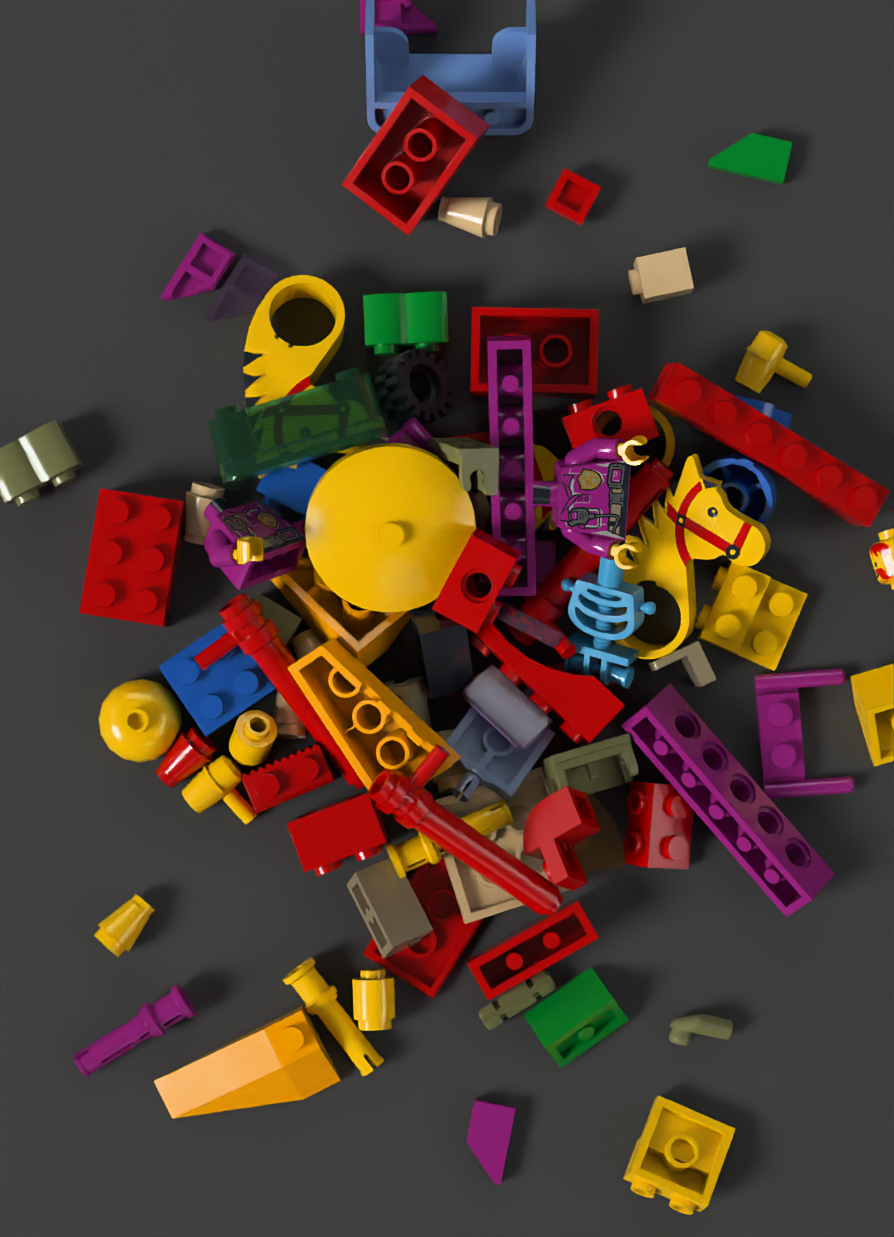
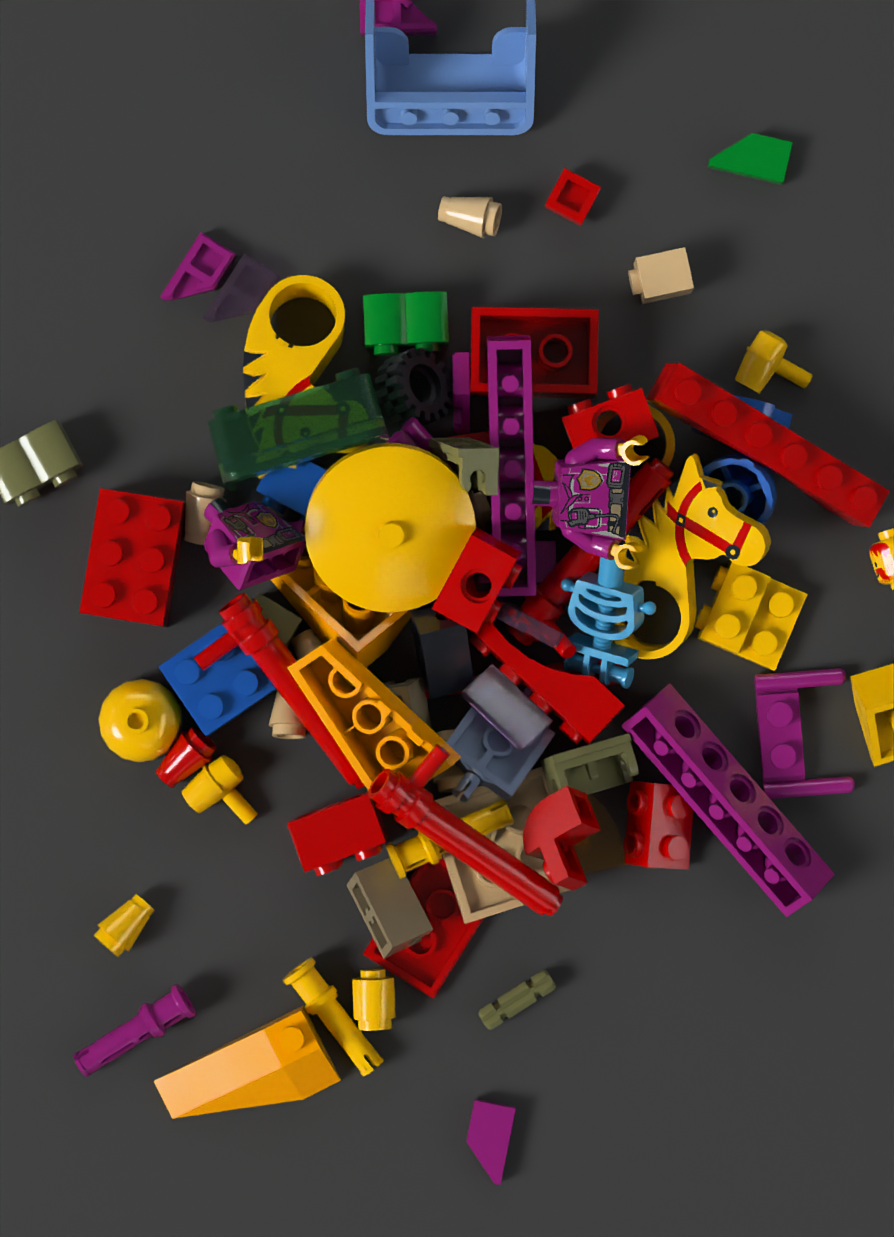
(252, 738): yellow brick -> none
(288, 778): red brick -> none
(415, 154): red brick -> none
(461, 393): none -> magenta tile
(531, 949): red brick -> none
(575, 1017): green panel -> none
(679, 1156): yellow plate -> none
(693, 661): dark tan panel -> none
(700, 1024): olive arm -> none

